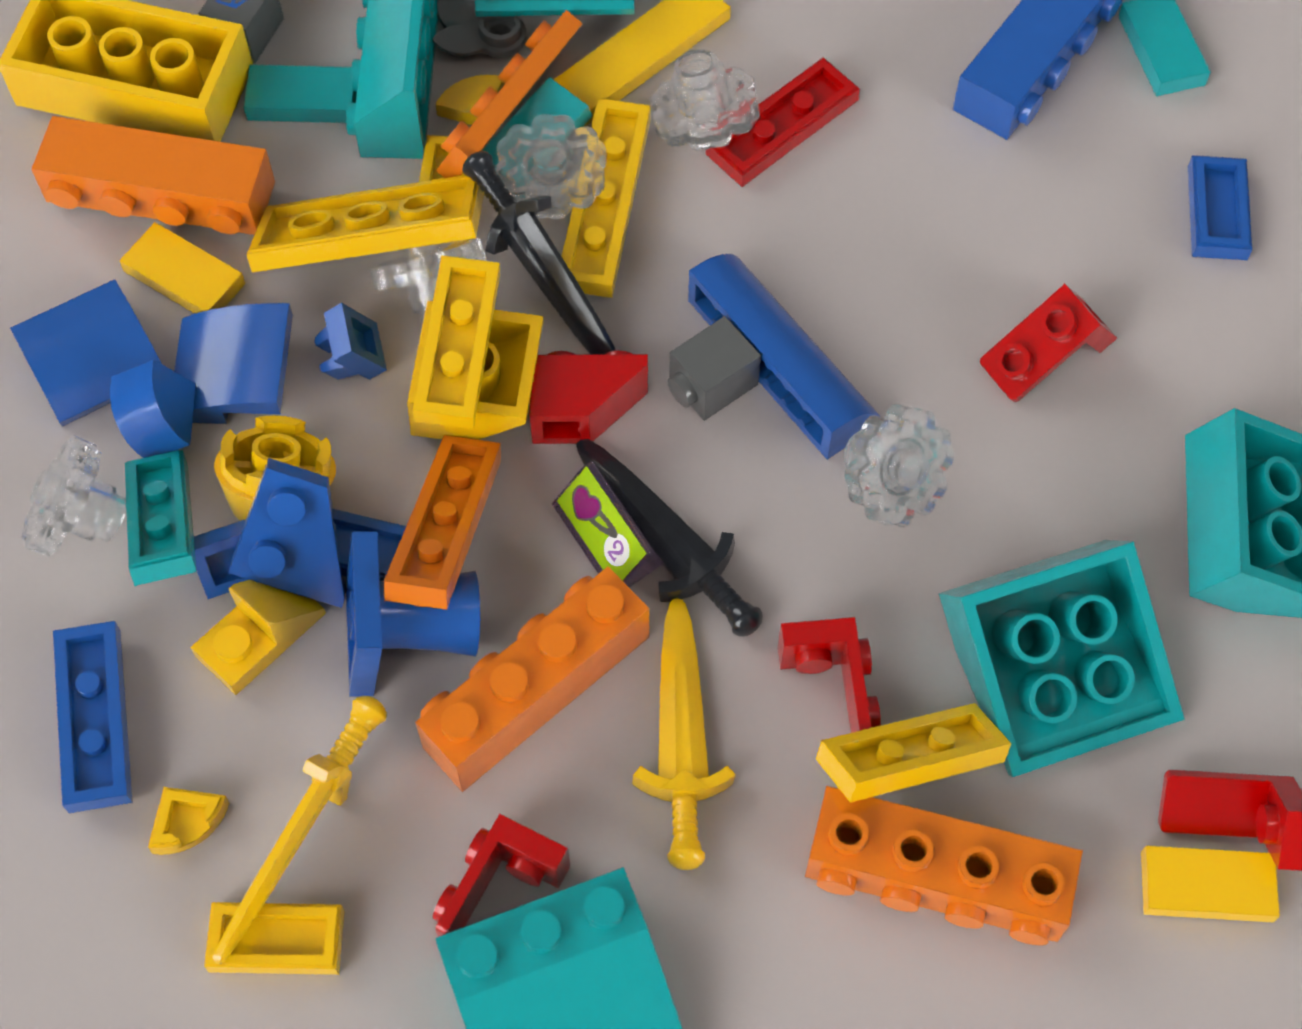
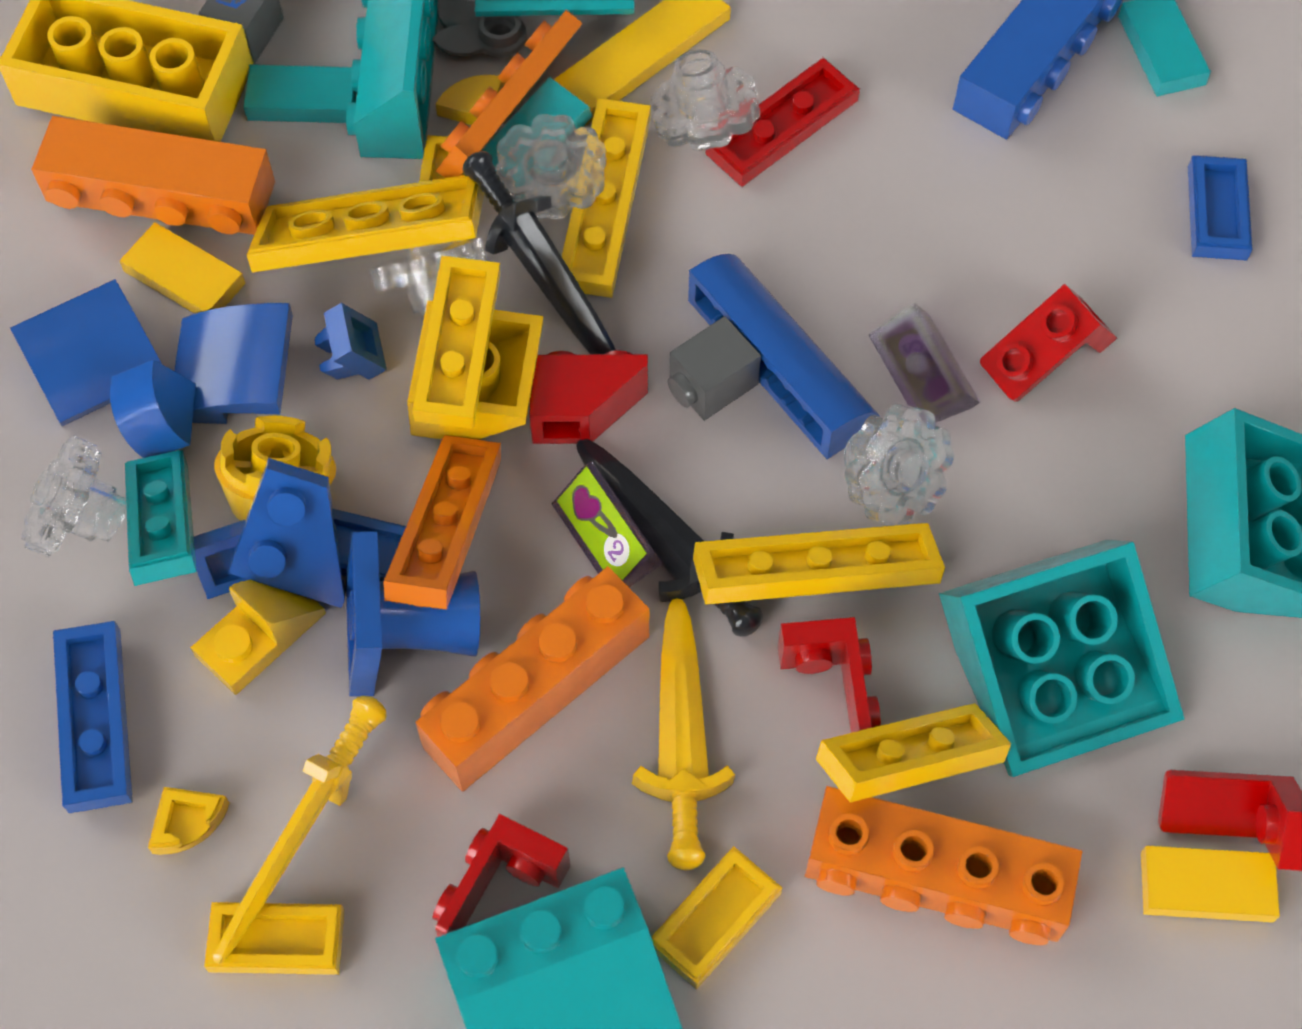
(715, 917): none -> yellow tile
(817, 563): none -> yellow plate
(923, 364): none -> clear purple slope

